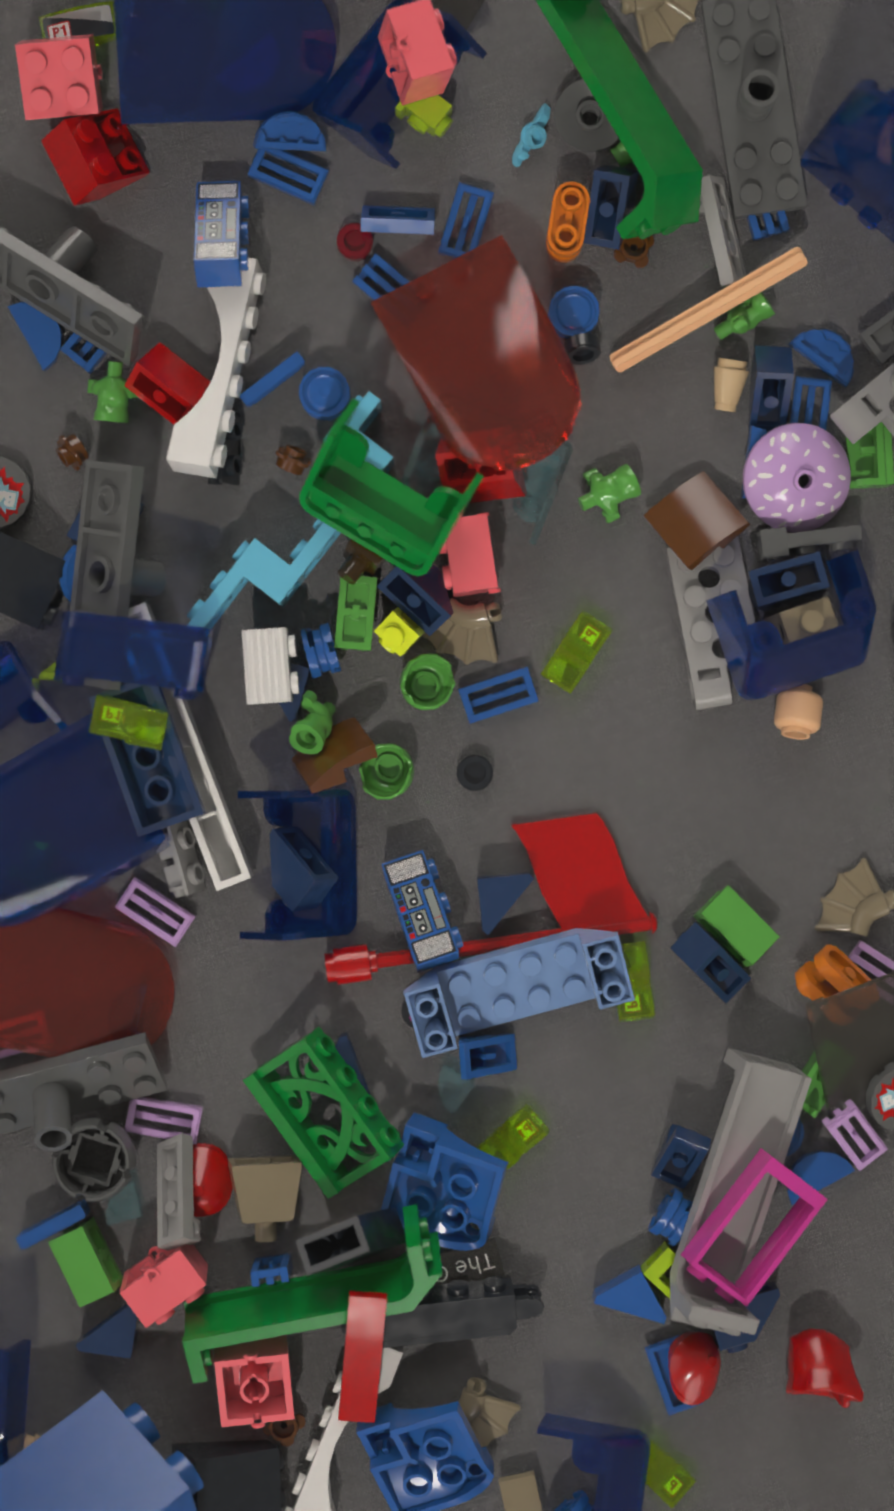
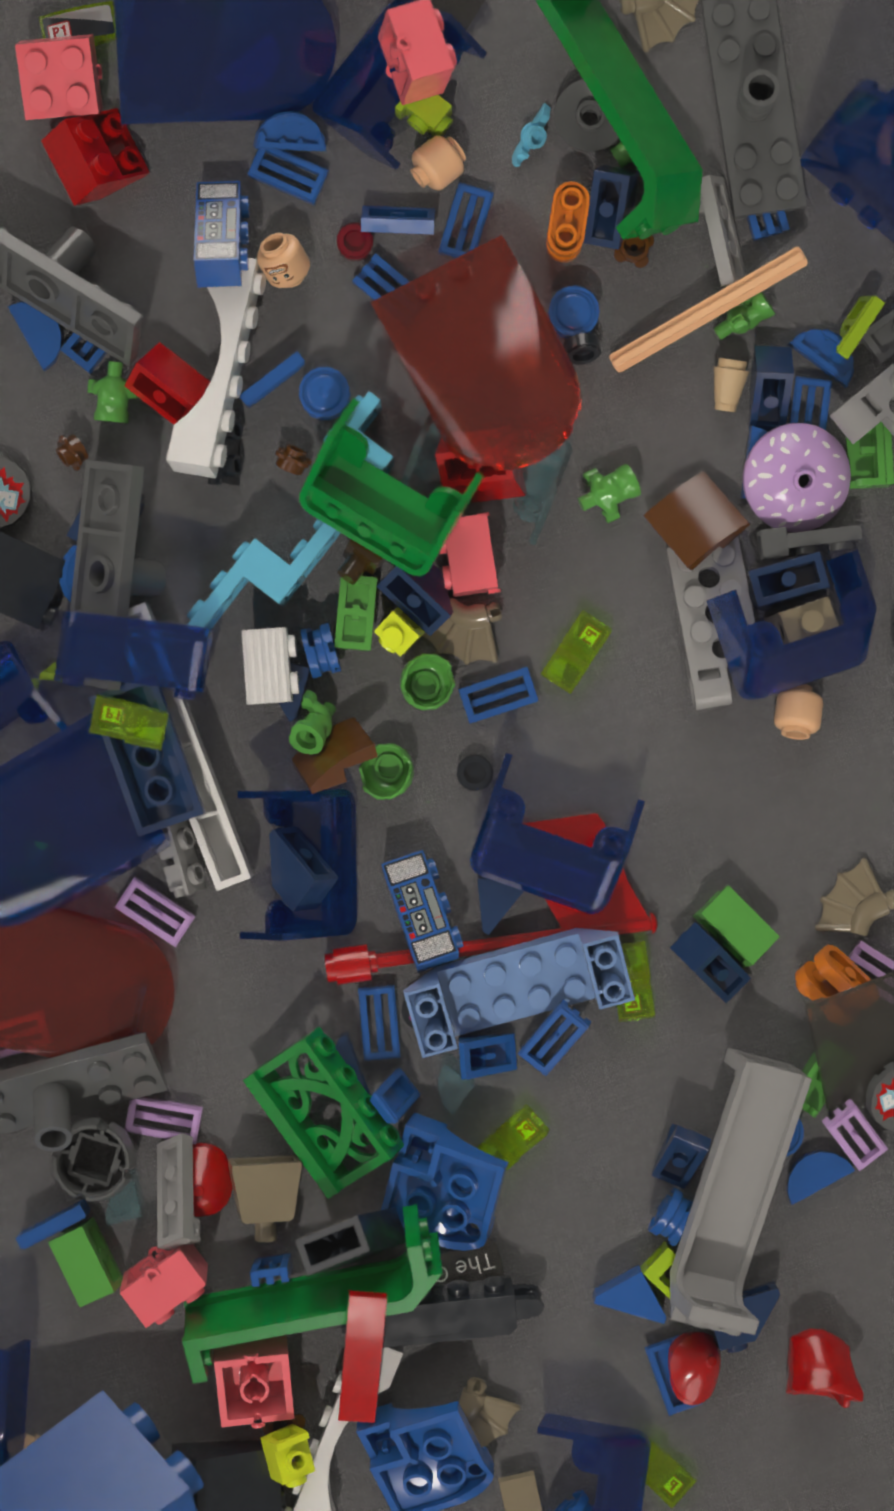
(113, 1335): dark blue slope -> none
(279, 1451): none -> neon yellow brick
(283, 260): none -> light nougat head
(376, 991): none -> blue tile
(394, 1096): none -> blue tile
(438, 162): none -> light nougat head
(545, 862): none -> clear blue windscreen
(572, 1016): none -> blue tile
(775, 1247): dark pink window -> none
(858, 323): none -> lime tile

